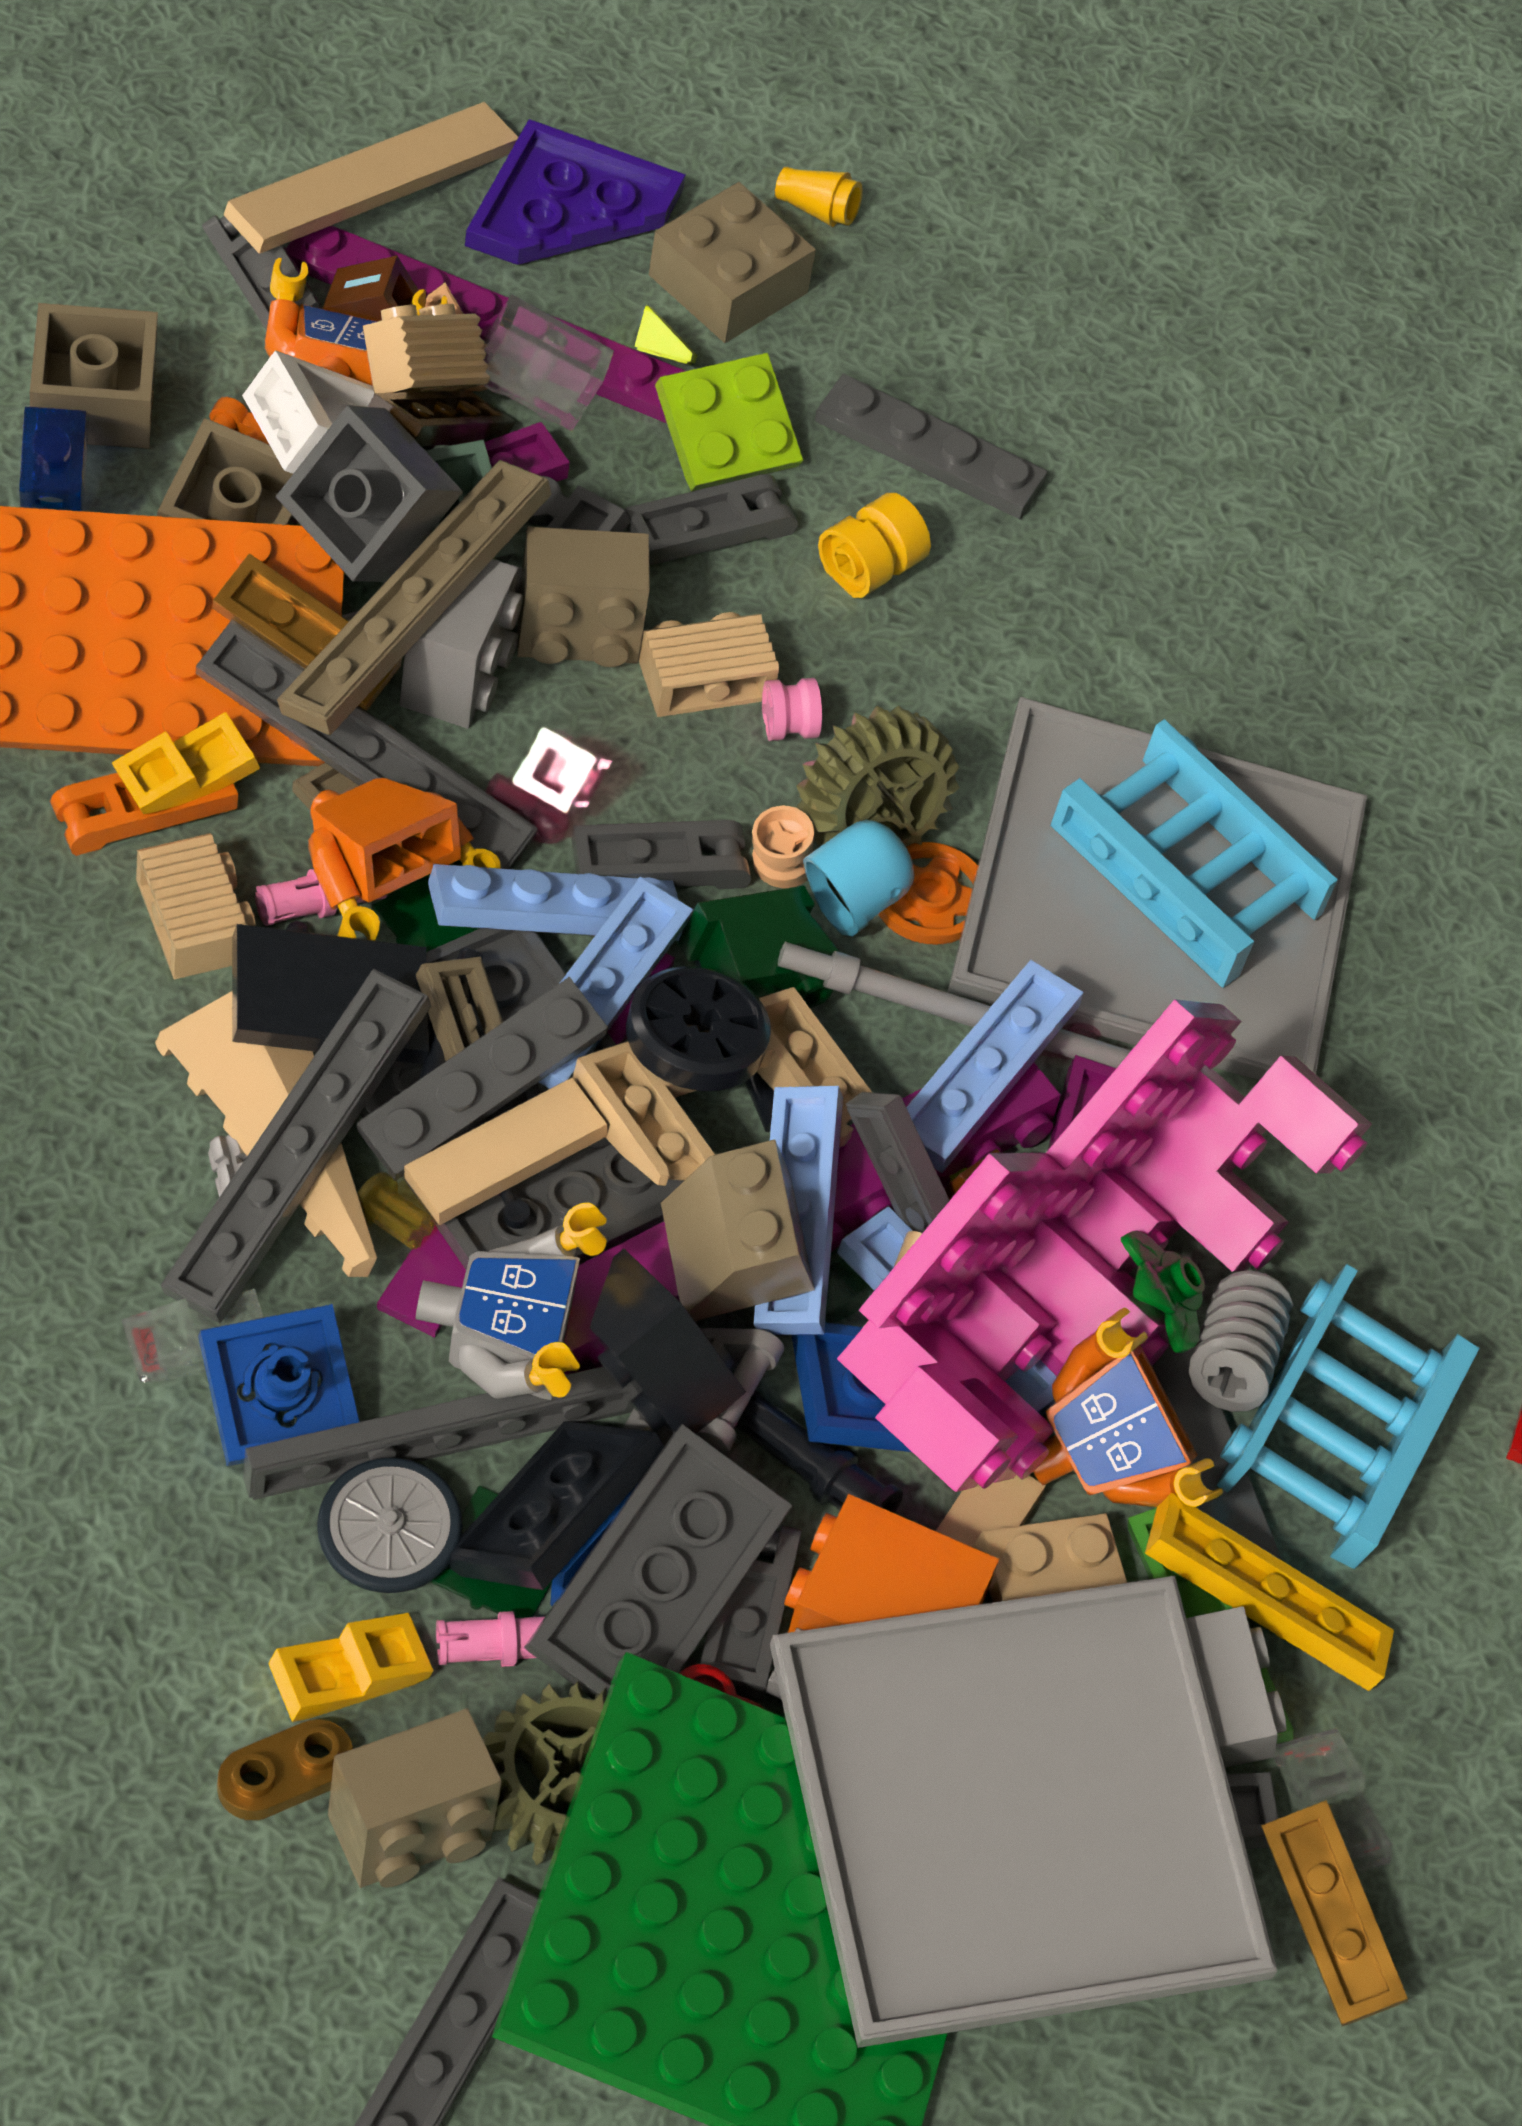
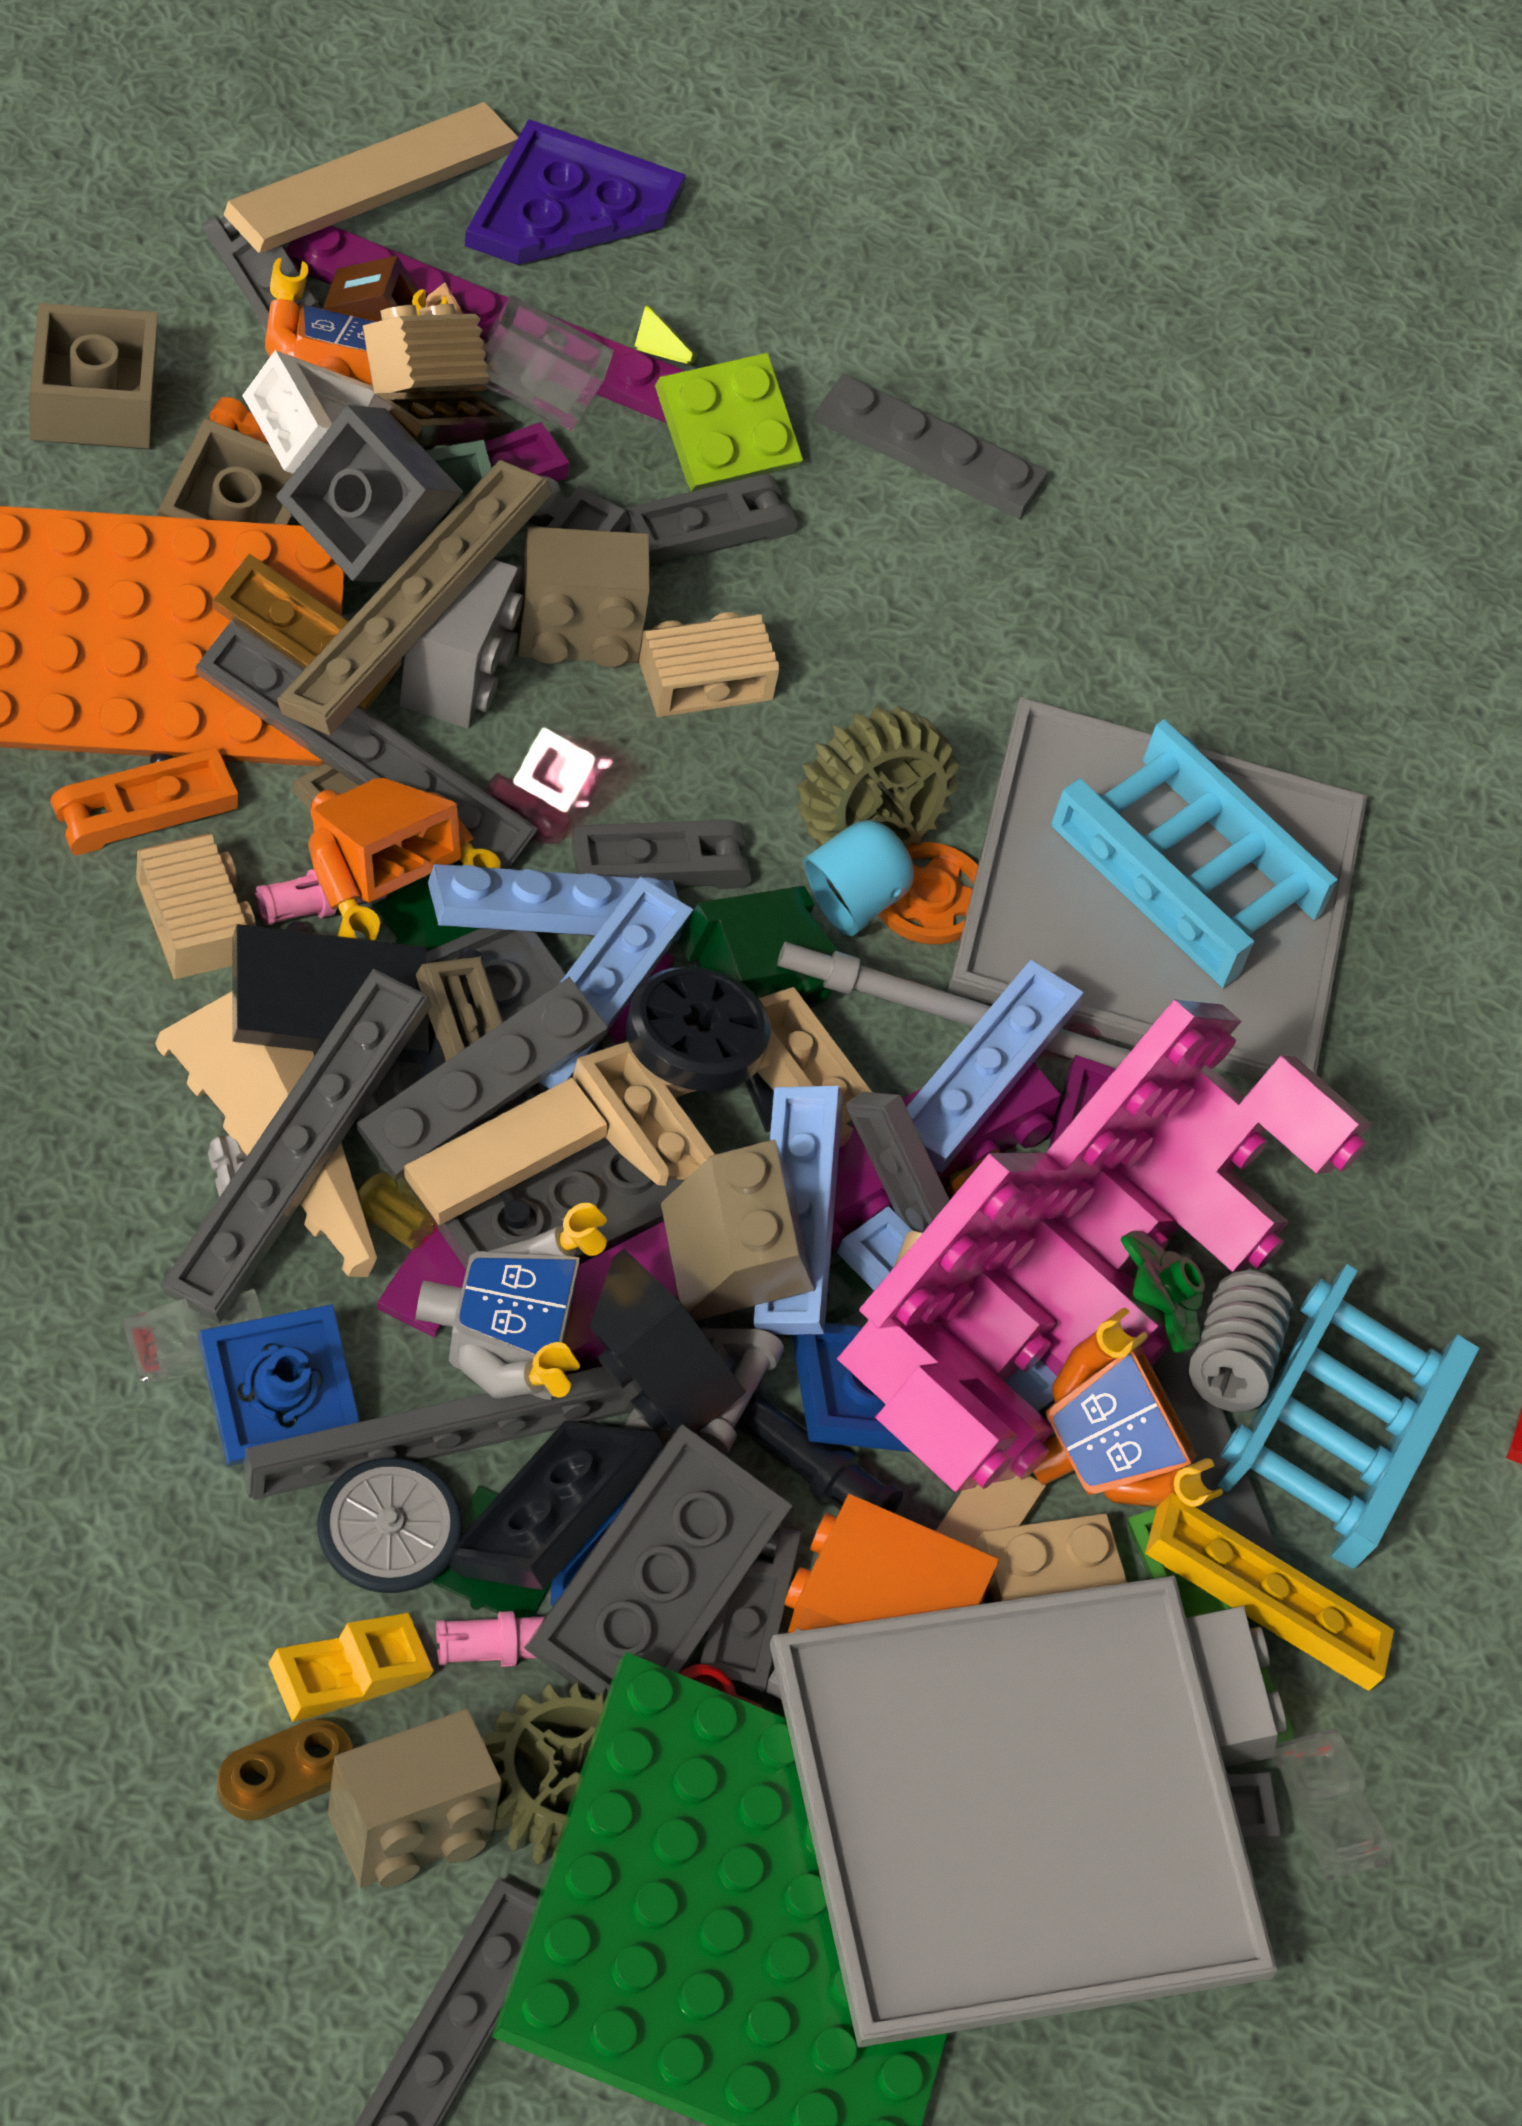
(54, 458): clear blue torso -> none
(177, 772): yellow slope -> none
(731, 262): dark tan brick -> none
(788, 834): light nougat wheel -> none
(792, 709): bright pink wheel -> none
(822, 194): yellow cone -> none
(876, 545): yellow wheel -> none
(1334, 1913): pearl gold plate -> none

